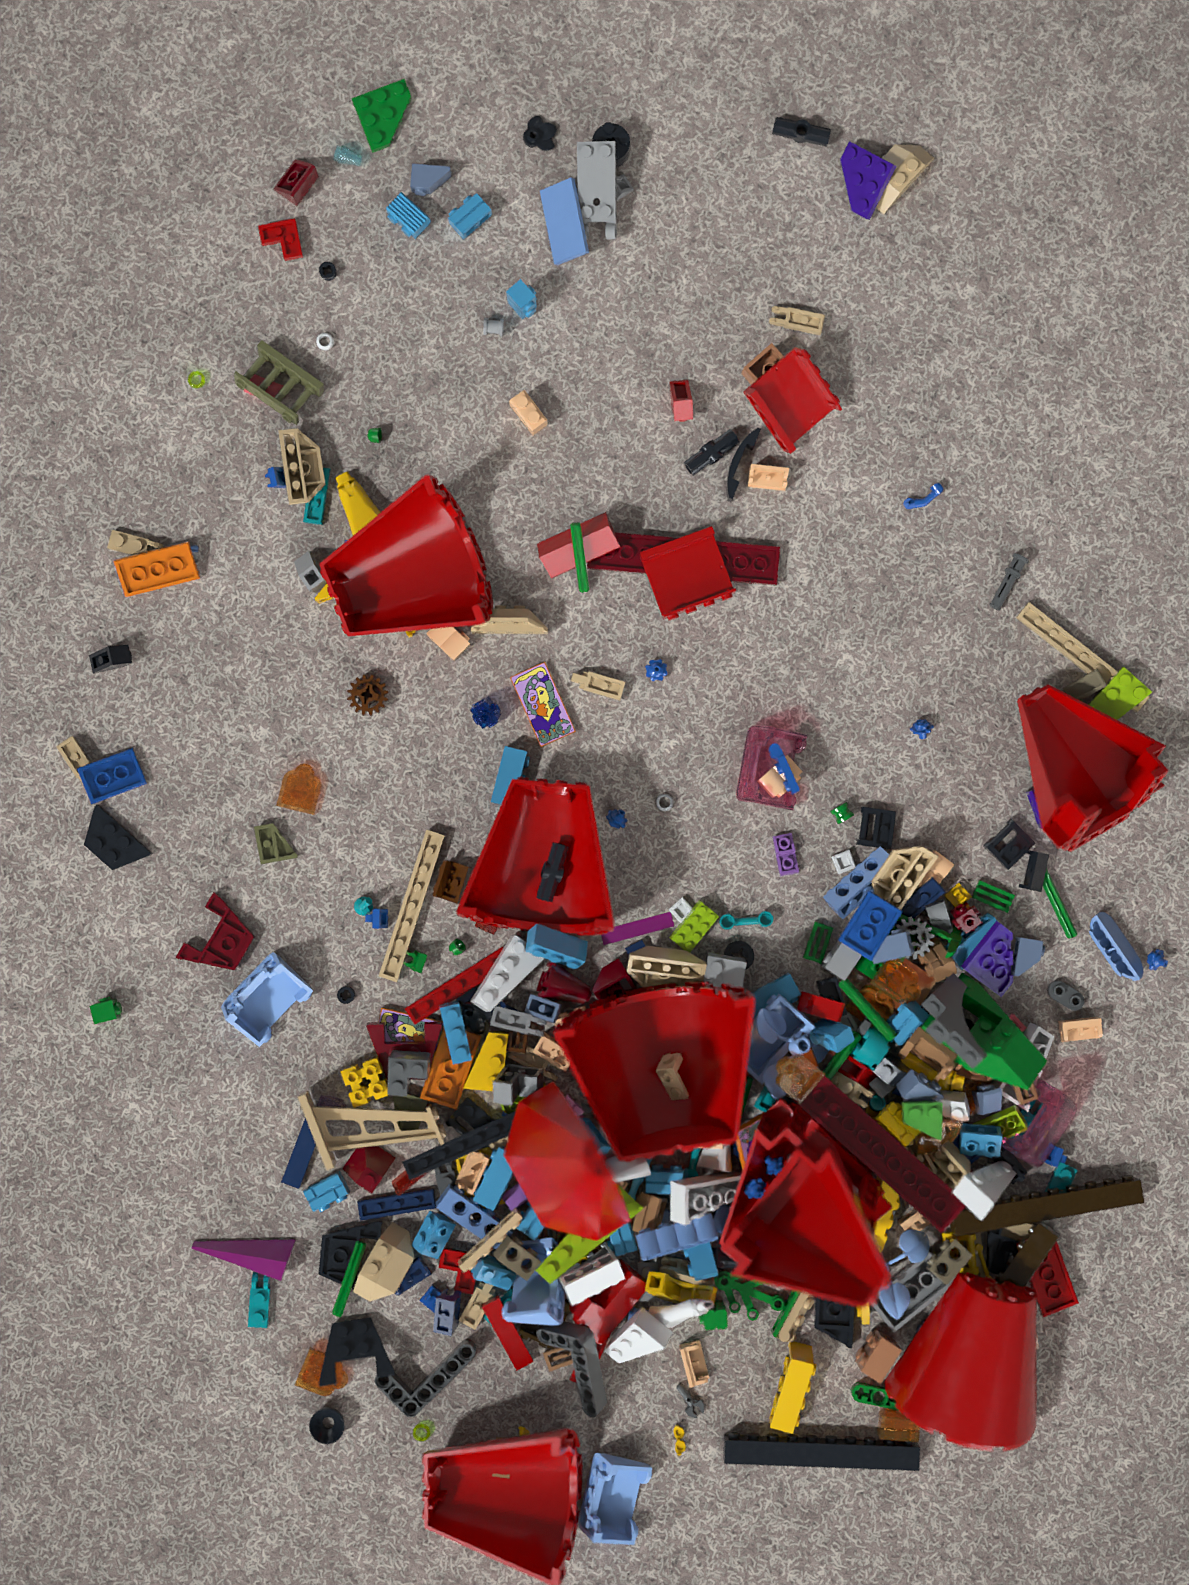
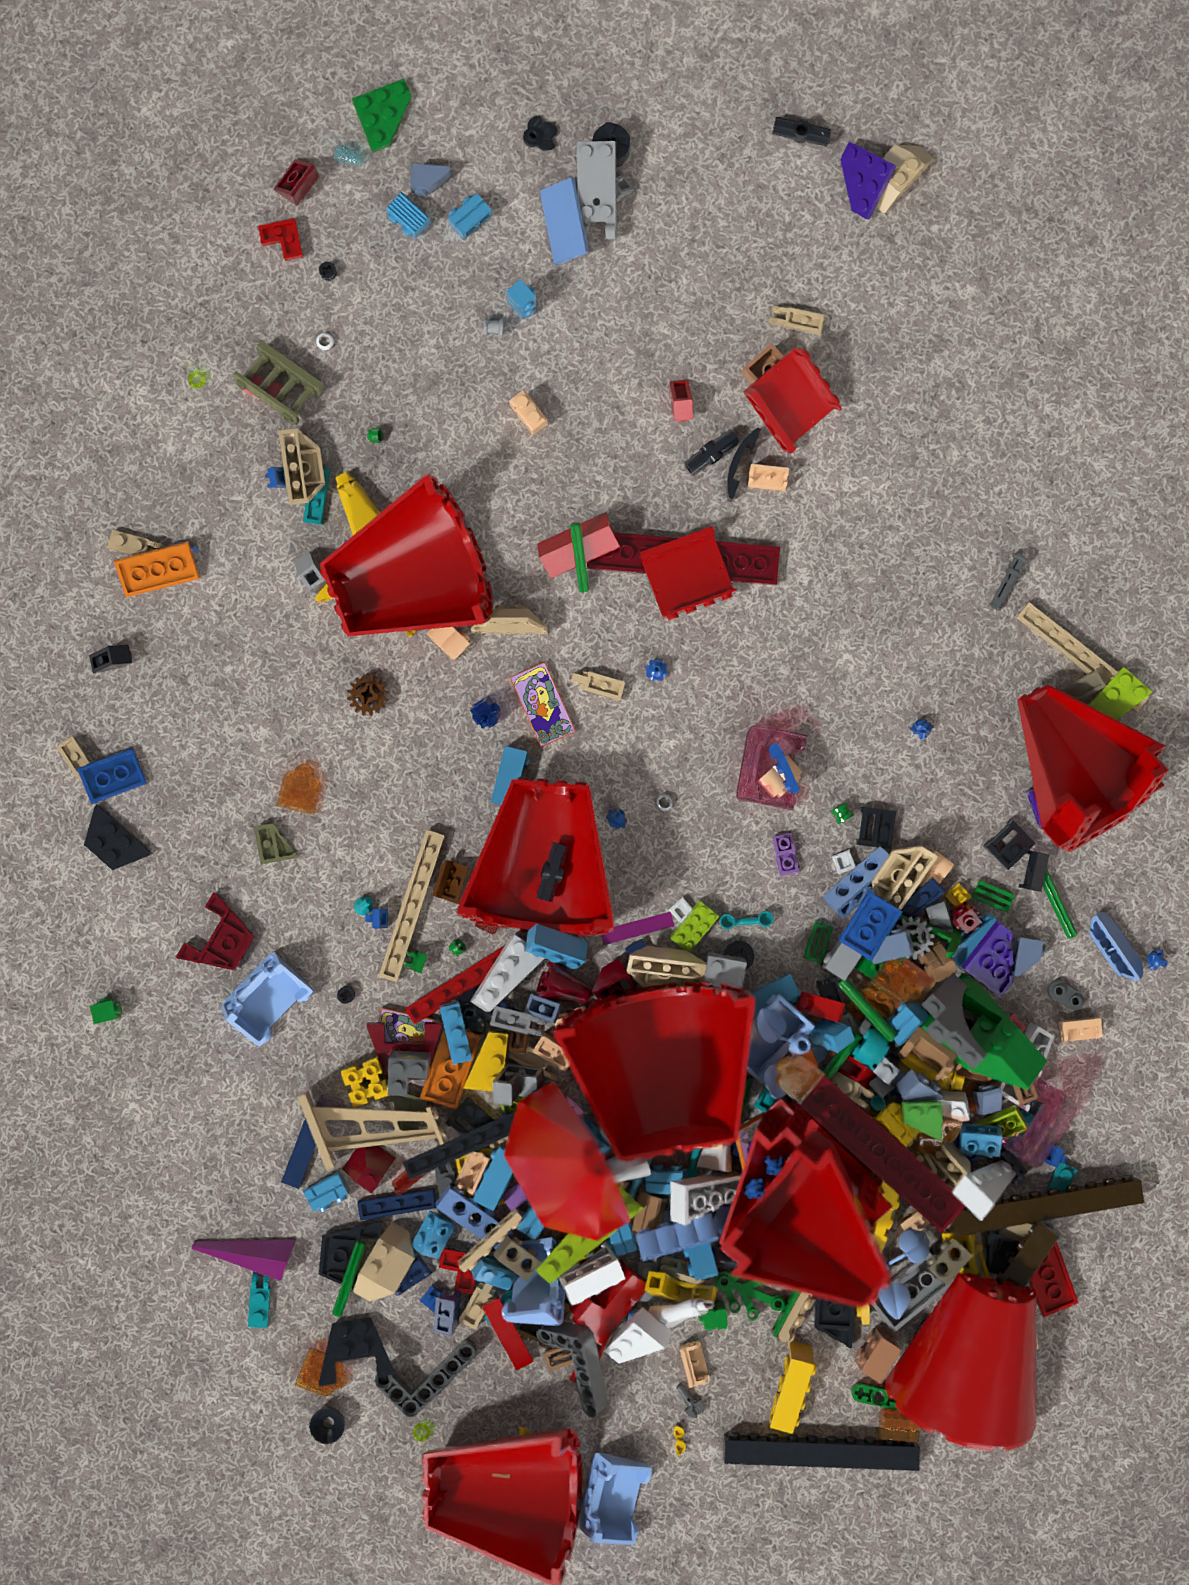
(670, 1078): tan bracket -> none
(911, 503): blue piece -> none

